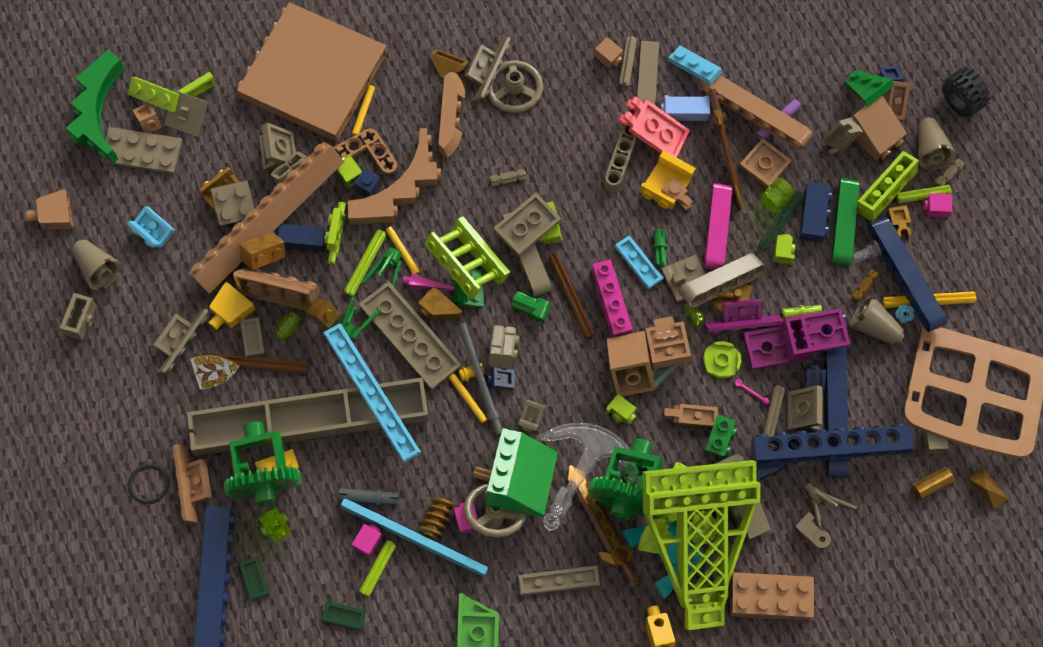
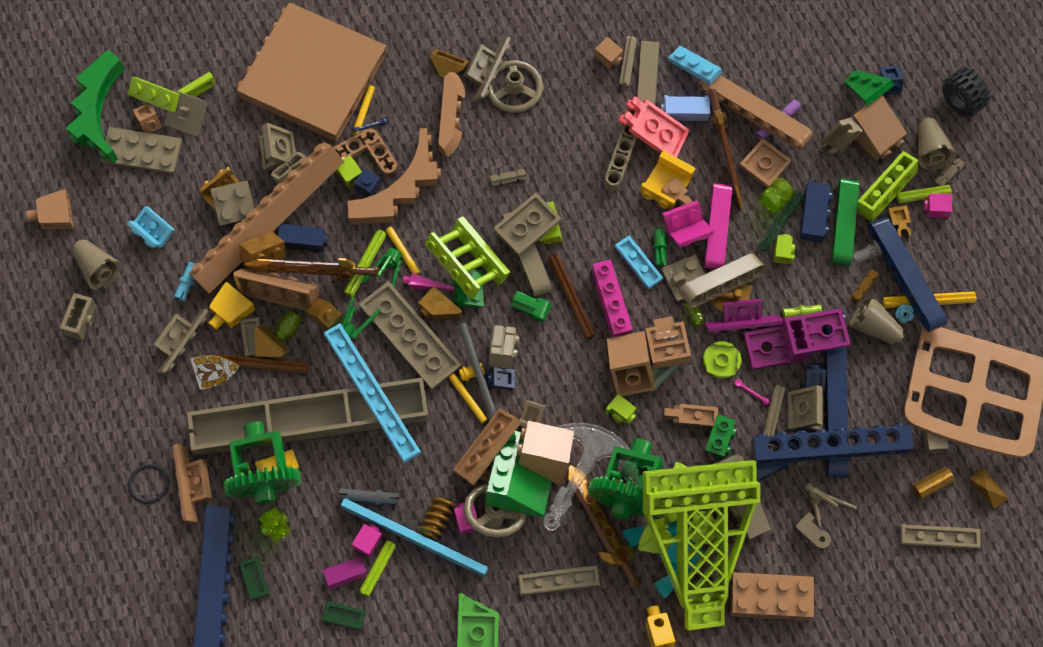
(185, 283): none -> medium azure pin
(267, 343): none -> pearl gold slope
(333, 237): lime plate -> none
(341, 271): none -> reddish brown sword
(345, 572): none -> magenta tile
(384, 121): none -> dark blue hinge
(486, 446): none -> medium nougat tile
(545, 450): none -> slope
(686, 224): none -> dark pink bracket
(897, 98): medium nougat slope -> none
(940, 536): none -> dark tan tile

